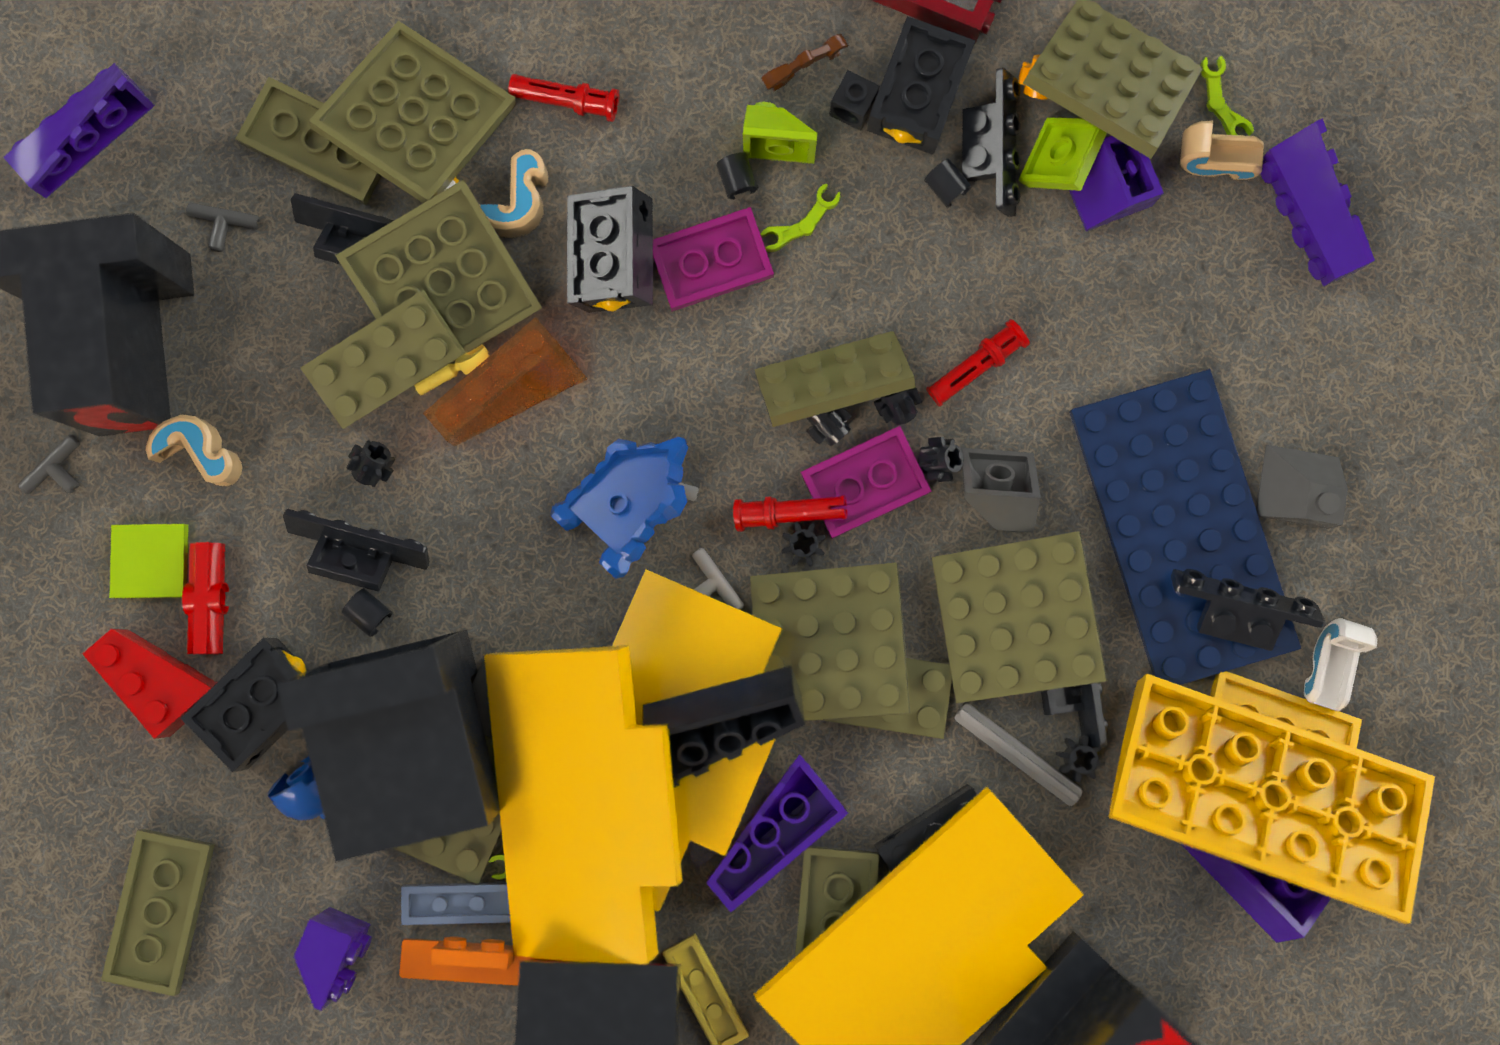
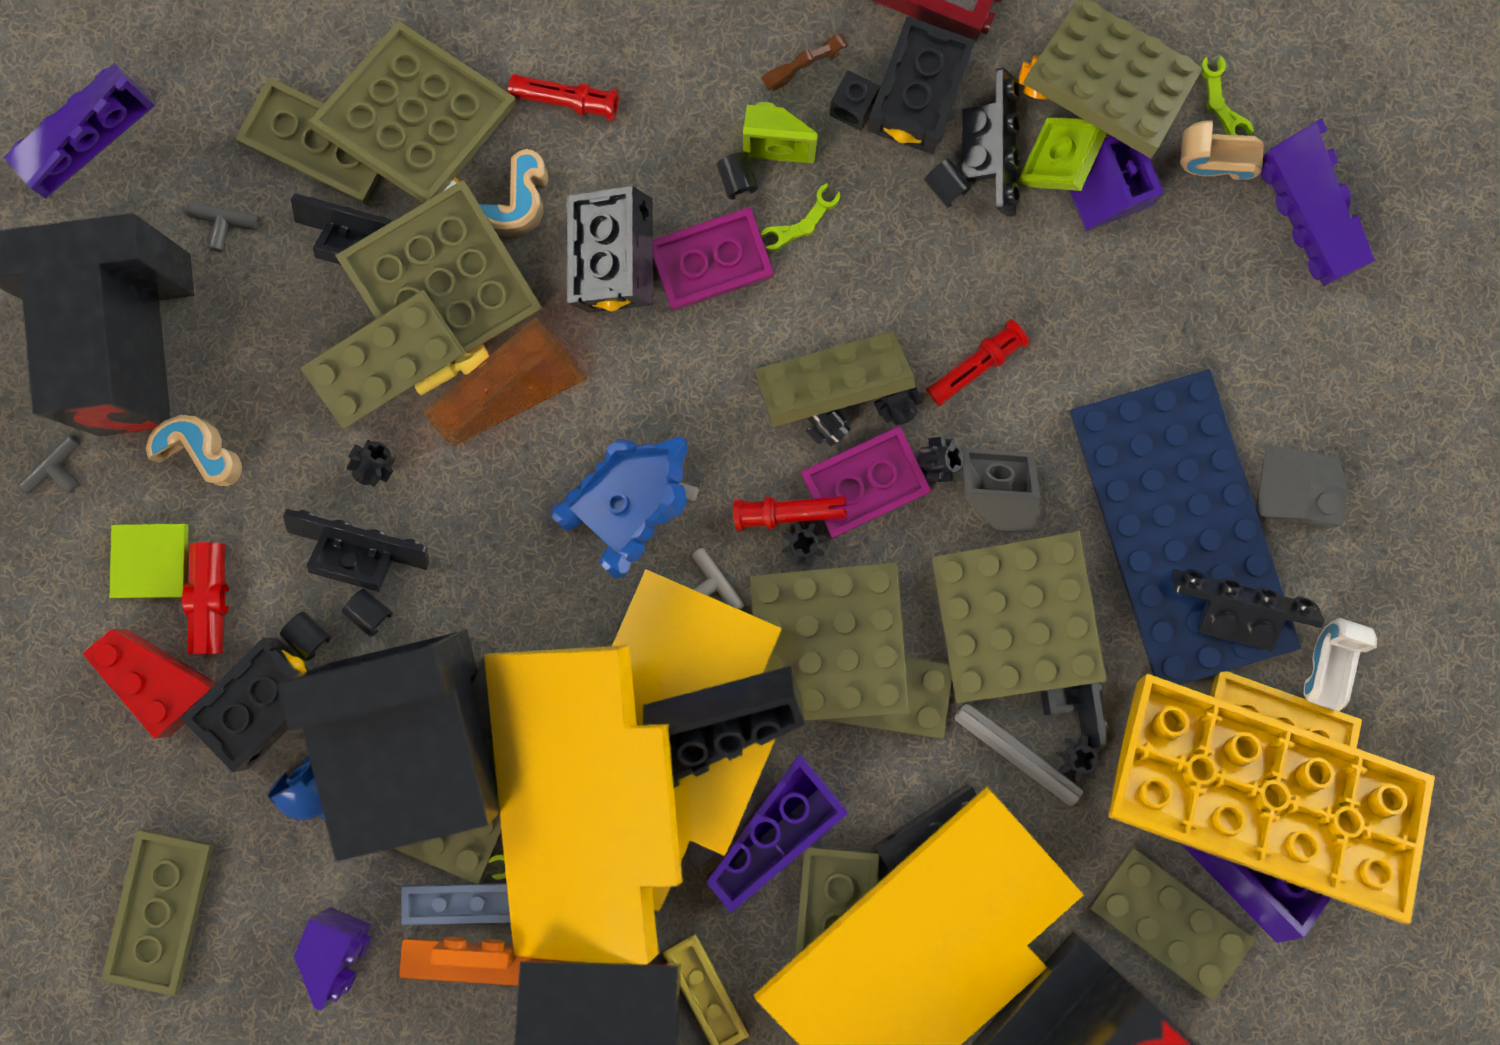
(304, 635): none -> black beam
(1172, 923): none -> olive plate

